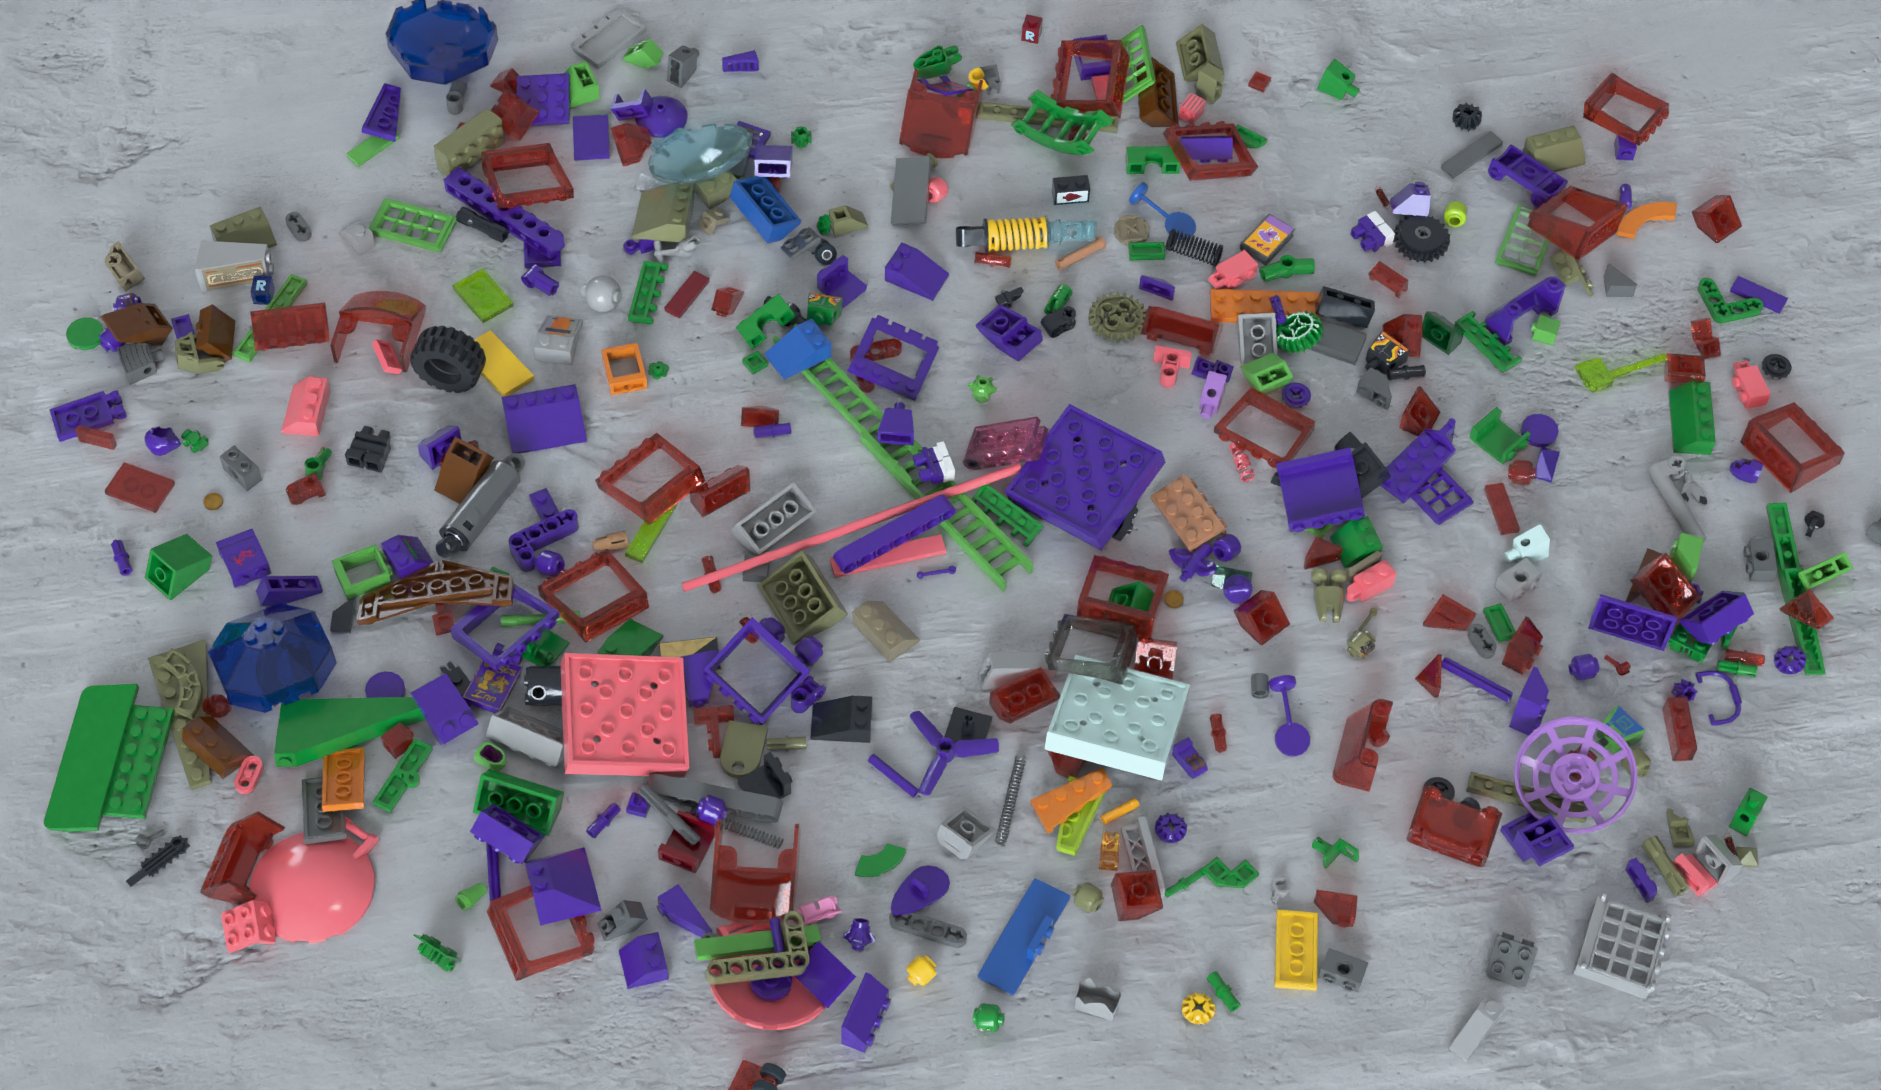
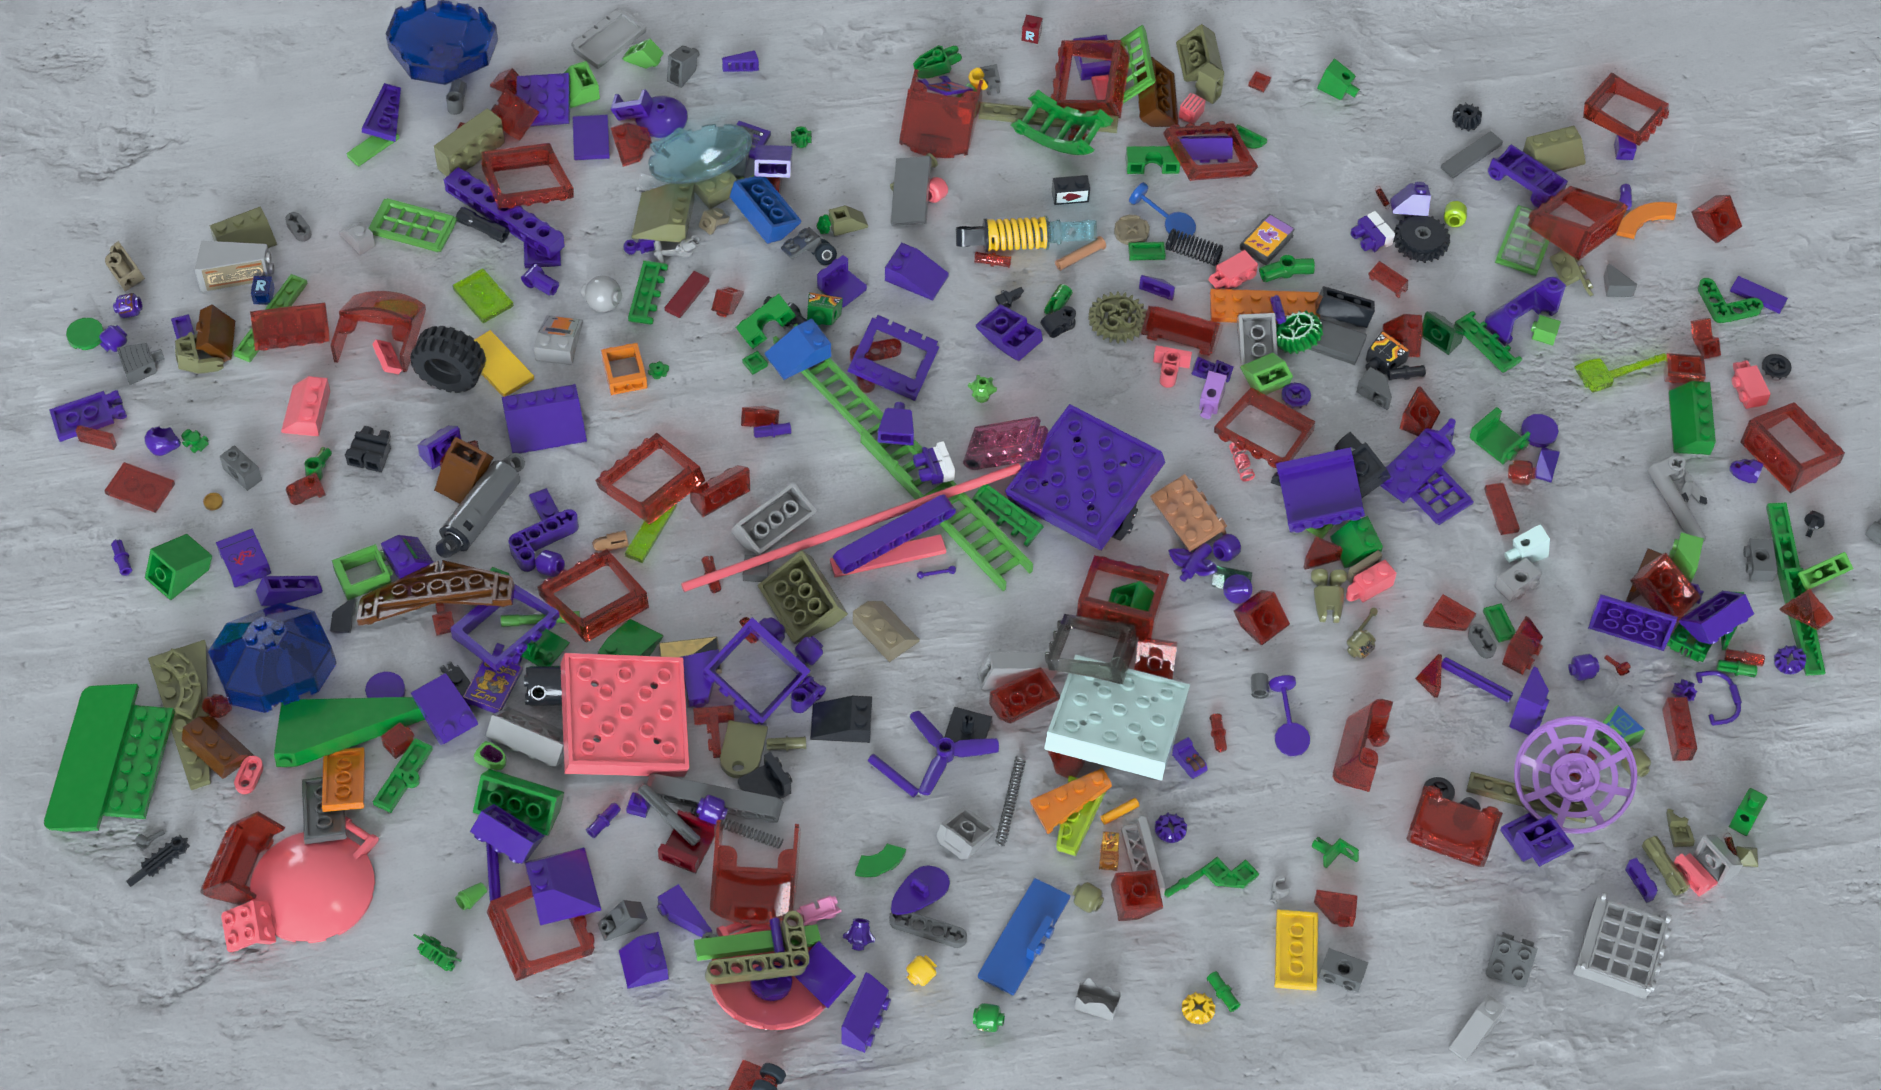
(138, 324): reddish brown slope -> none
(1173, 599): pearl gold piece -> none

